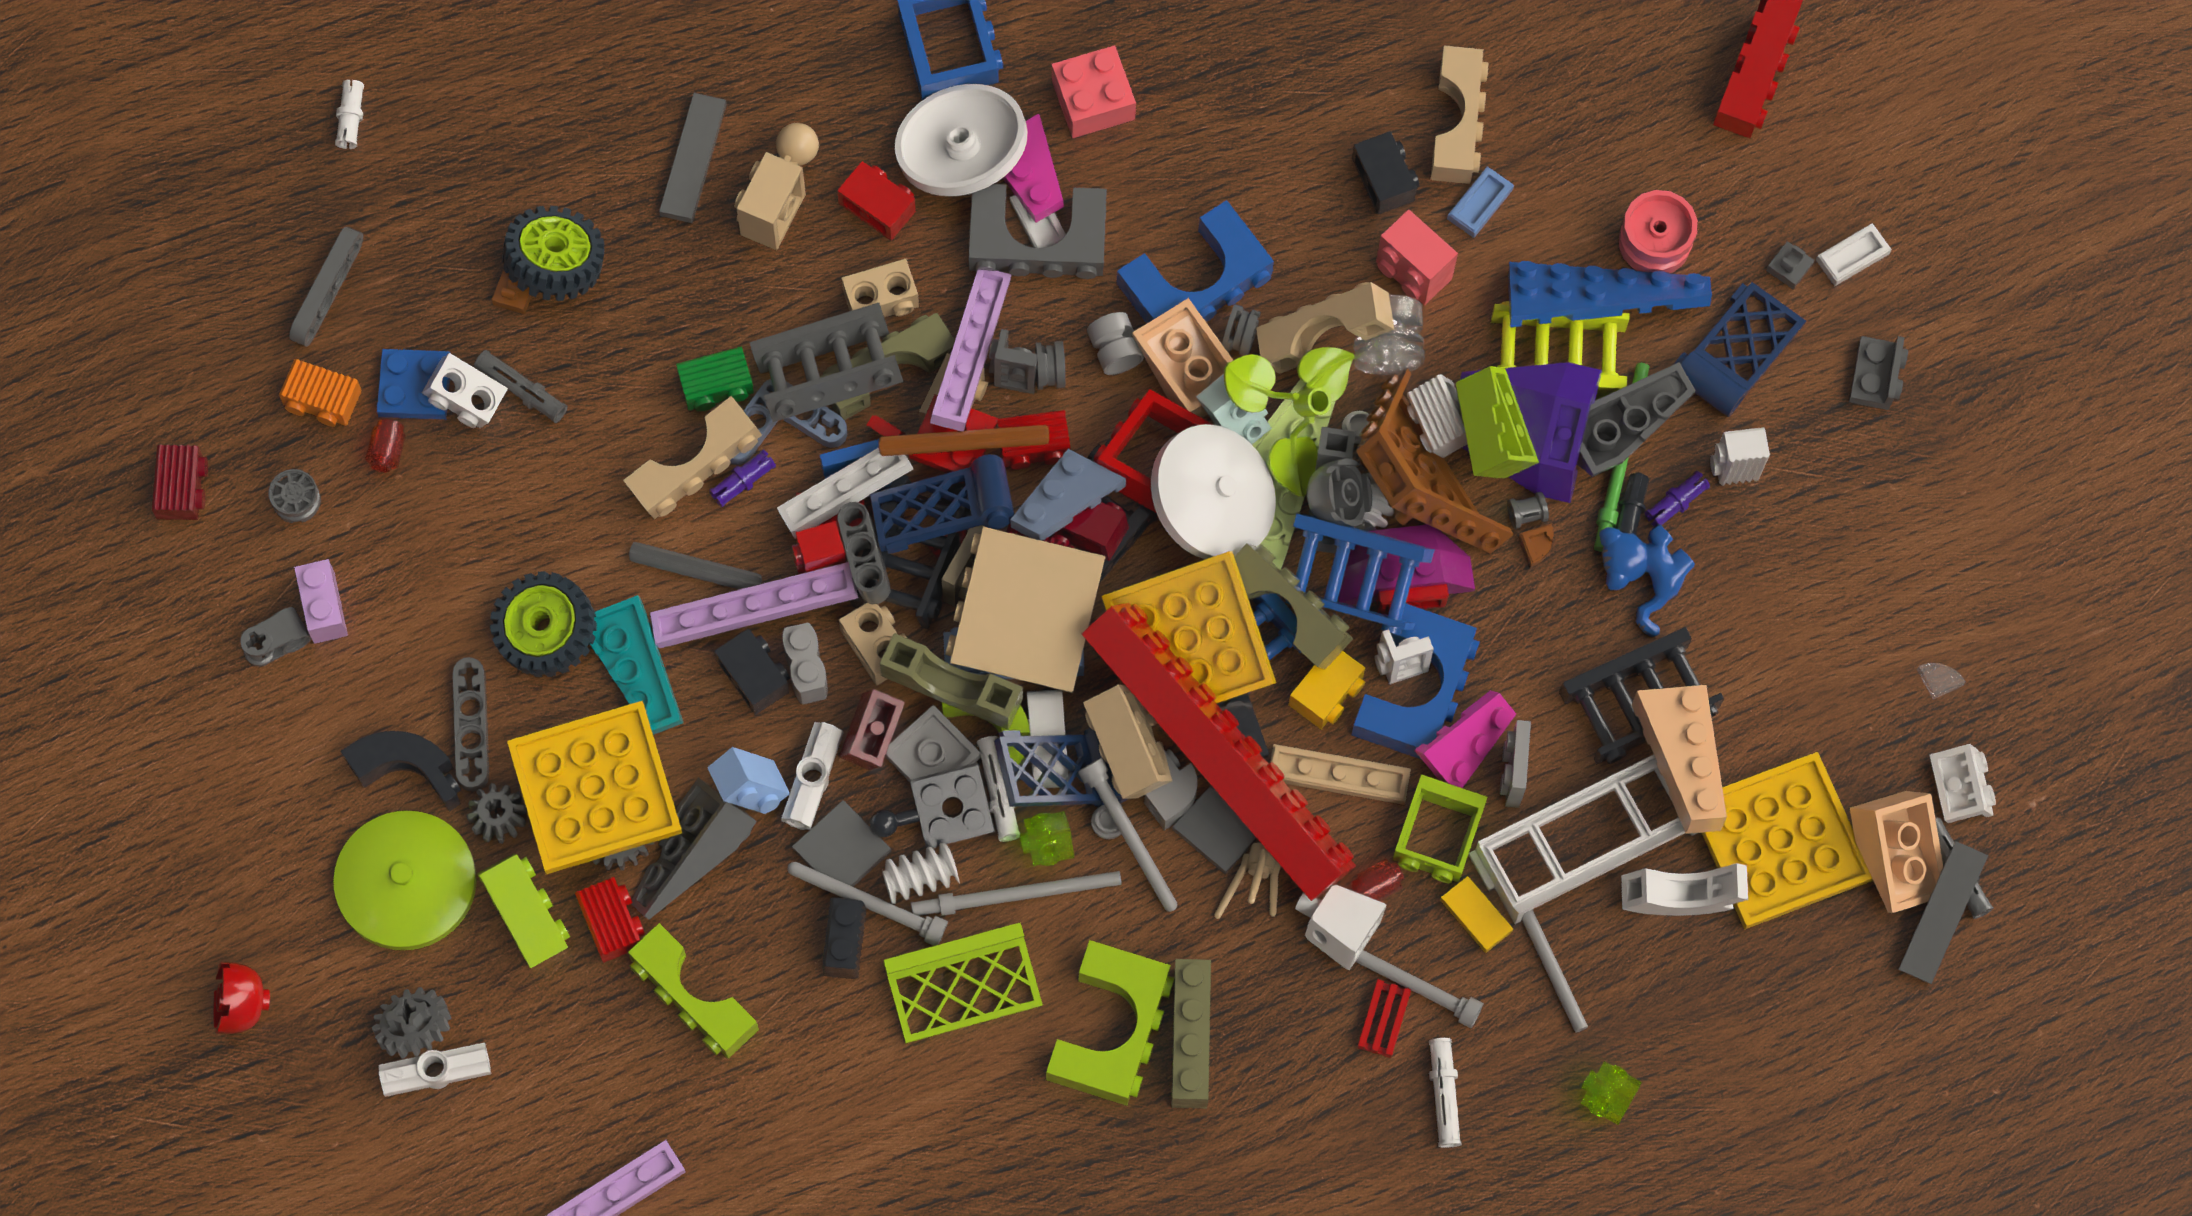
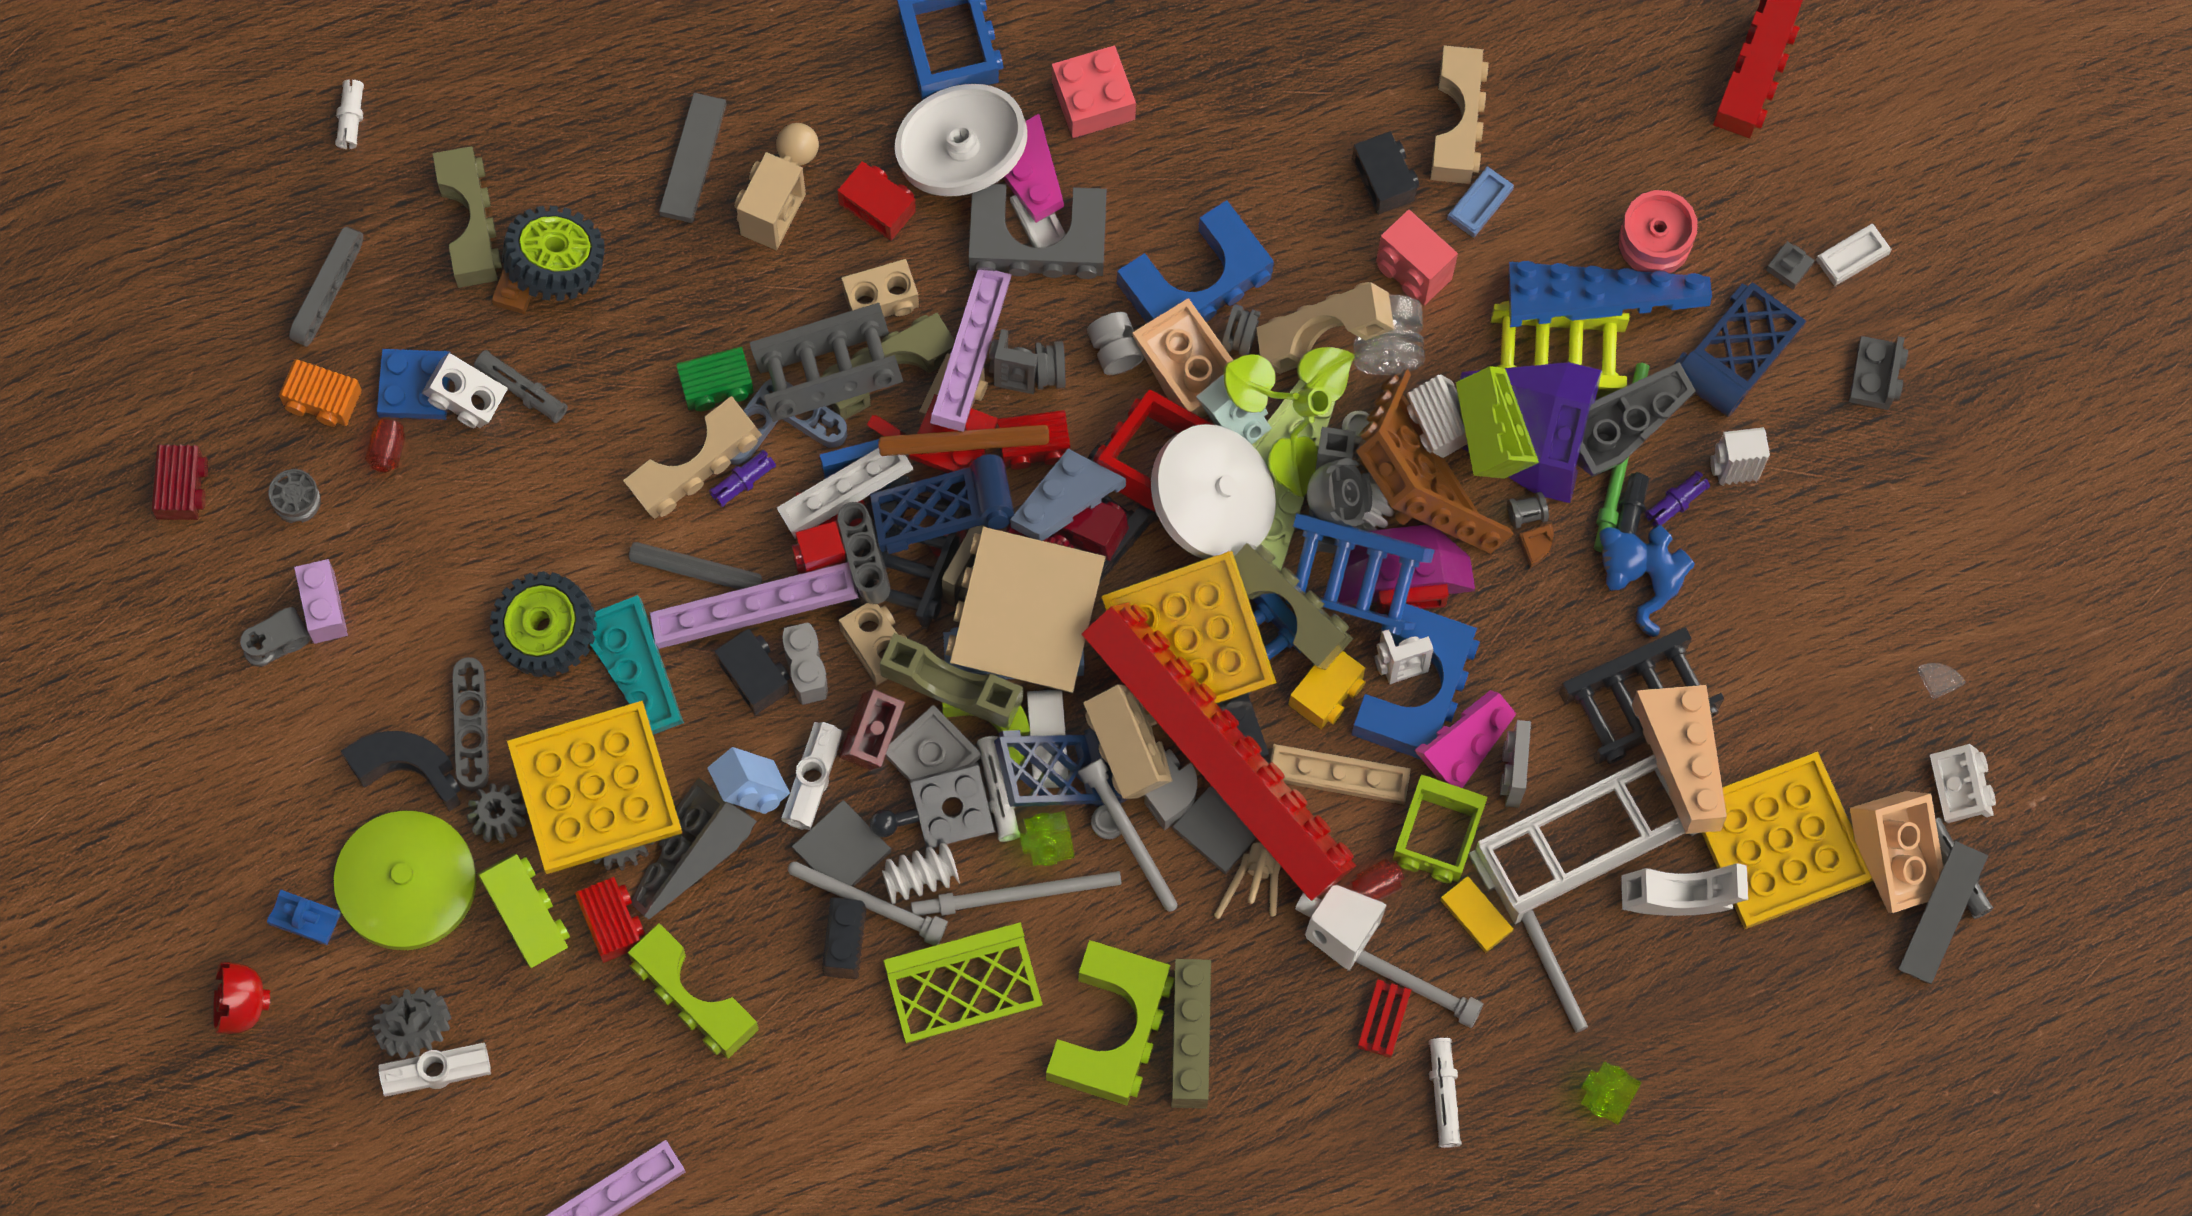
(303, 917): none -> blue hips
(472, 253): none -> olive arch

